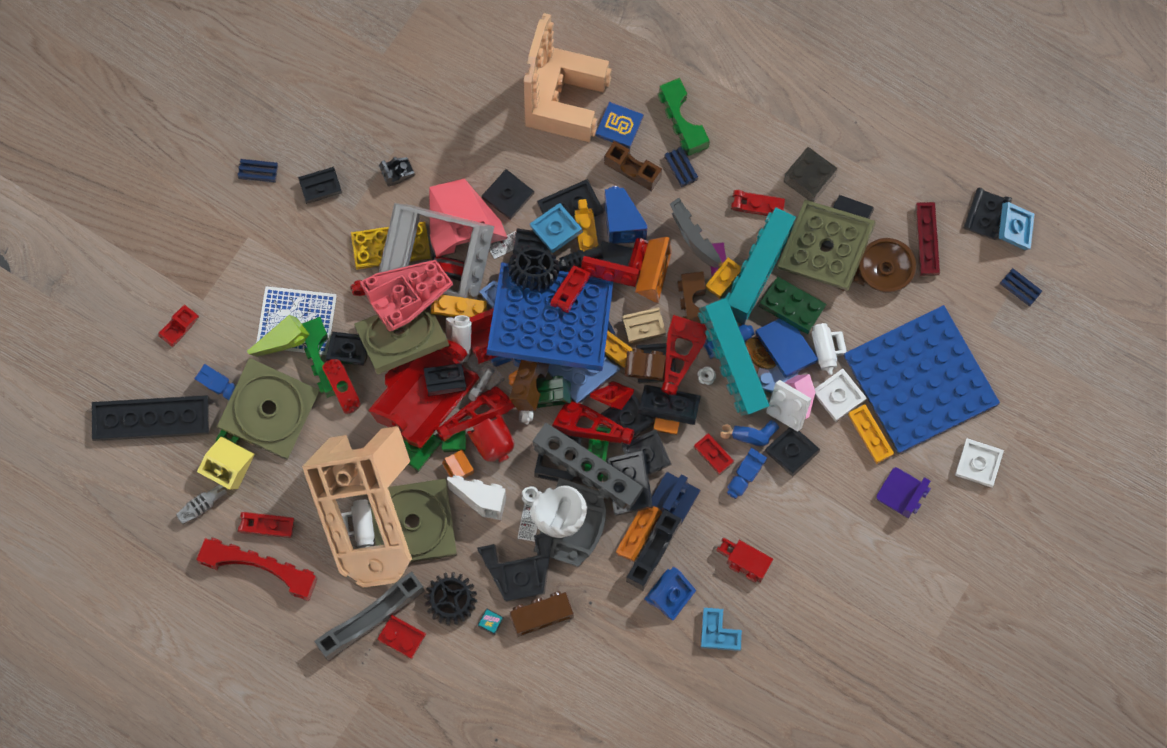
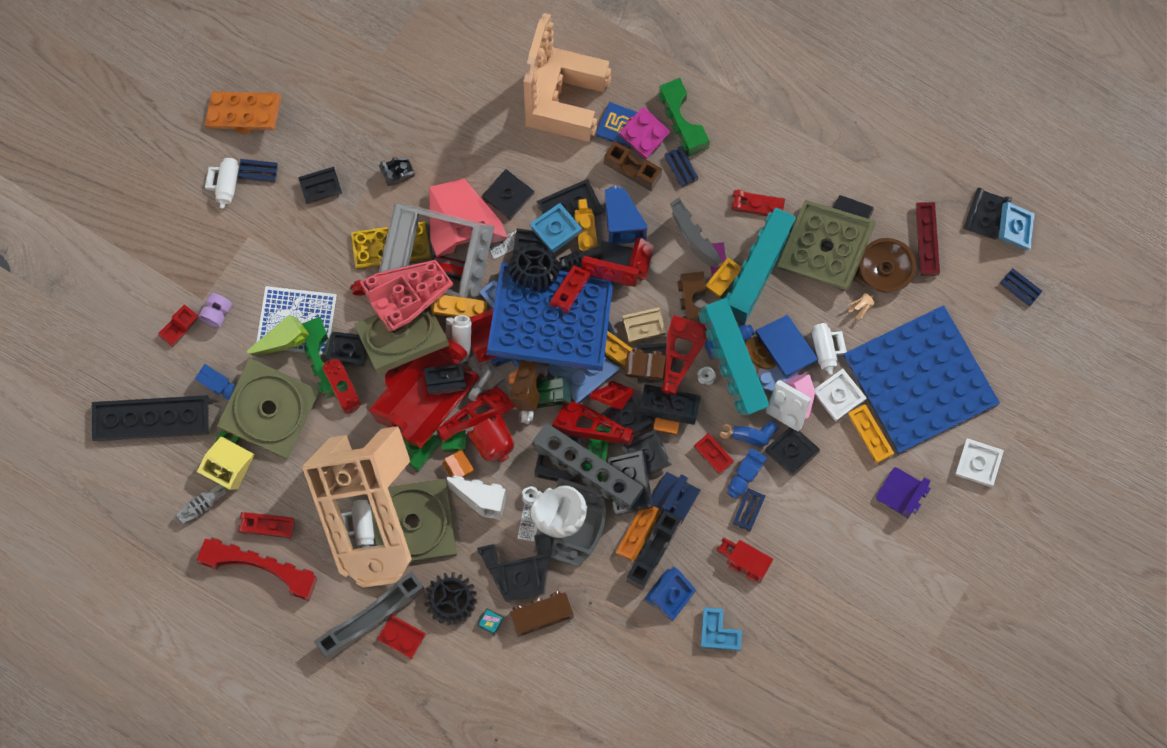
(212, 316): none -> lavender wheel
(226, 181): none -> white piece
(243, 111): none -> orange plate
(644, 132): none -> dark pink plate
(654, 268): orange slope -> none
(743, 524): none -> dark blue tile
(792, 305): dark green plate -> none
(810, 174): clear smoke brick -> none
(865, 301): none -> light nougat piece

